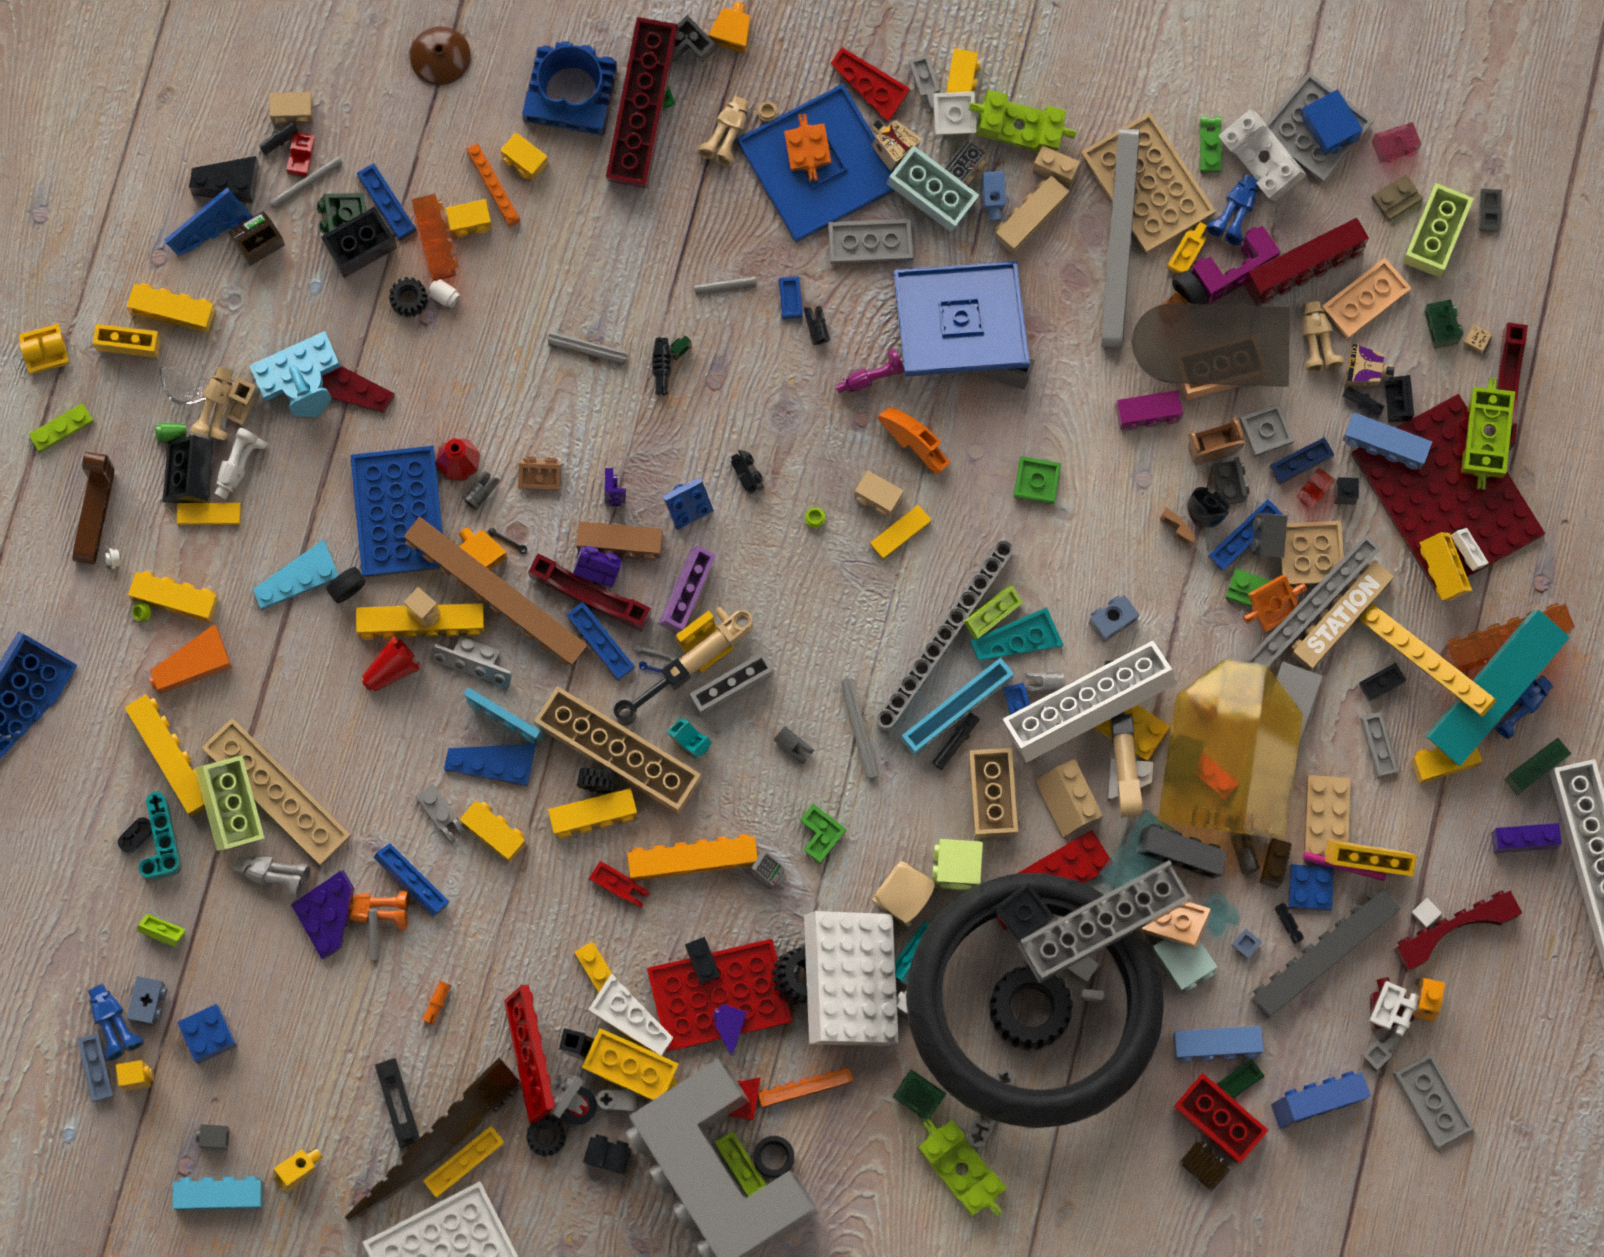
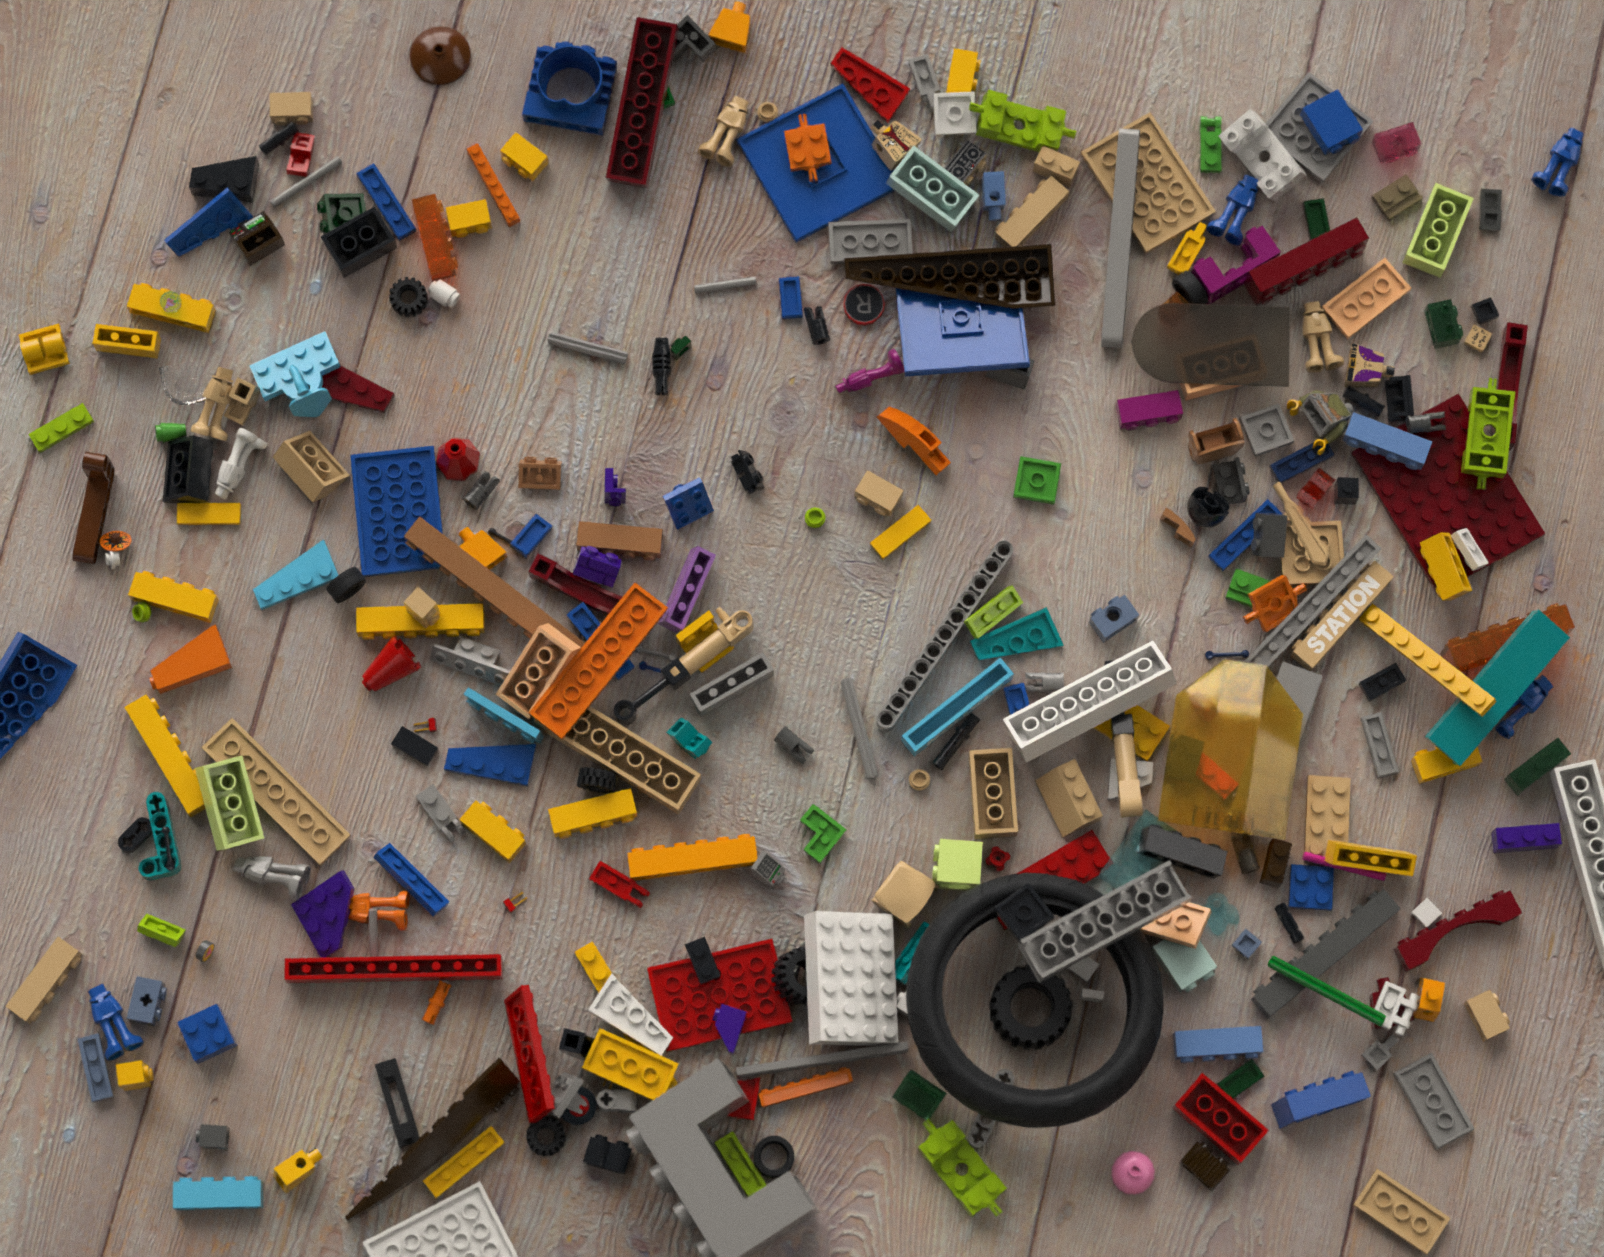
(44, 980): none -> tan brick
(115, 541): none -> piece
(170, 302): none -> clear light blue tile
(170, 865): none -> black hinge
(204, 950): none -> dark grey tile
(310, 466): none -> tan slope
(393, 968): none -> red brick
(414, 746): none -> black tile
(432, 725): none -> red piece
(509, 905): none -> red piece
(531, 535): none -> blue tile
(537, 668): none -> light nougat brick
(598, 661): none -> orange plate
(821, 1060): none -> light grey tile
(864, 304): none -> black tile
(919, 779): none -> tan plate
(992, 276): none -> dark brown wedge
(997, 852): none -> red plate
(1132, 1172): none -> bright pink cylinder
(1209, 654): none -> dark blue hinge
(1308, 538): none -> tan sword
(1316, 217): none -> dark green tile
(1325, 413): none -> torso
(1327, 991): none -> green axle
(1401, 1211): none -> tan plate
(1422, 423): none -> dark grey hinge
(1485, 311): none -> black plate
(1487, 1015): none -> tan brick
(1565, 151): none -> blue piece

